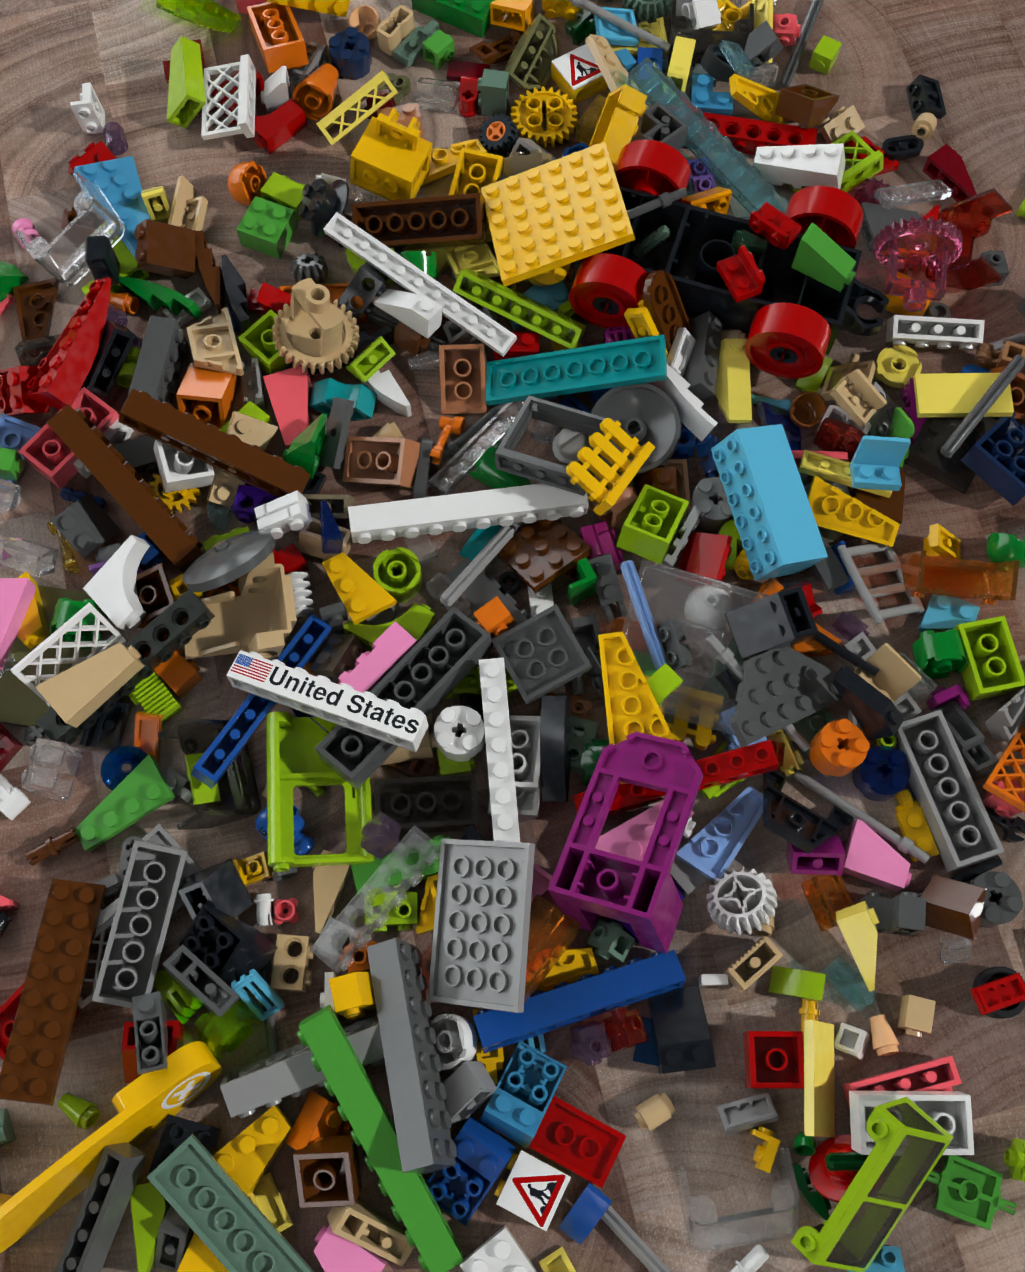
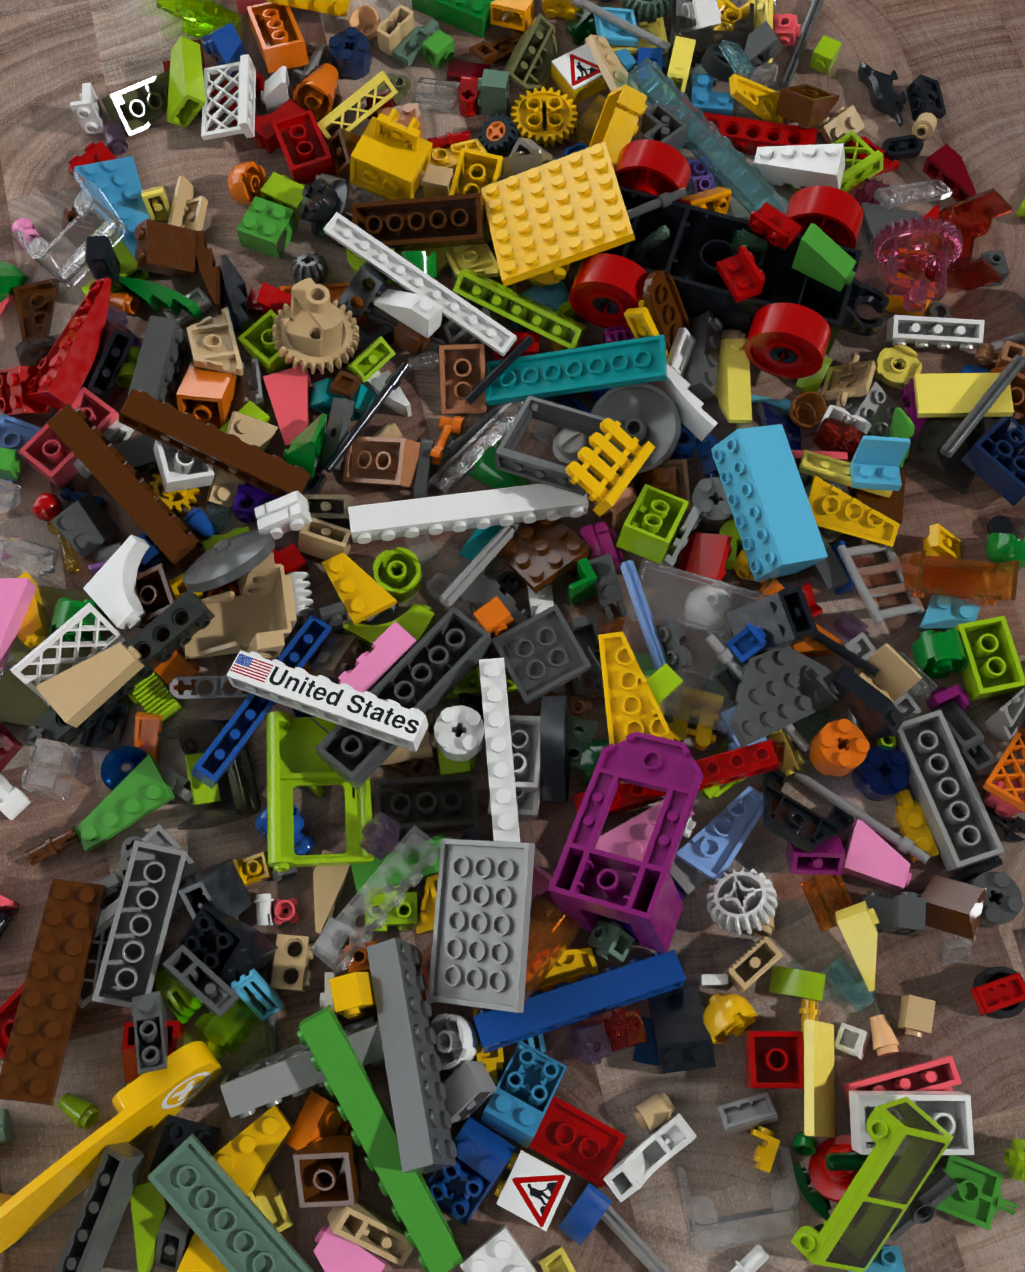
(47, 507): none -> red piece
(139, 104): none -> olive wedge
(196, 27): none -> clear neon green cone
(200, 523): none -> blue cone
(217, 692): none -> light grey beam
(225, 45): none -> blue brick
(303, 147): none -> red slope
(330, 534): clear blue slope -> none
(341, 148): none -> reddish brown brick
(345, 385): none -> reddish brown plate
(392, 383): none -> black bar
(436, 181): none -> tan brick
(446, 140): none -> red pin
(499, 369): none -> black bar
(648, 1156): none -> white arch
(727, 1016): none -> yellow cylinder
(747, 642): none -> blue bracket
(858, 397): tan bracket -> none
(881, 91): none -> black animal
(922, 1208): none -> dark grey piece
(999, 524): none -> black tile

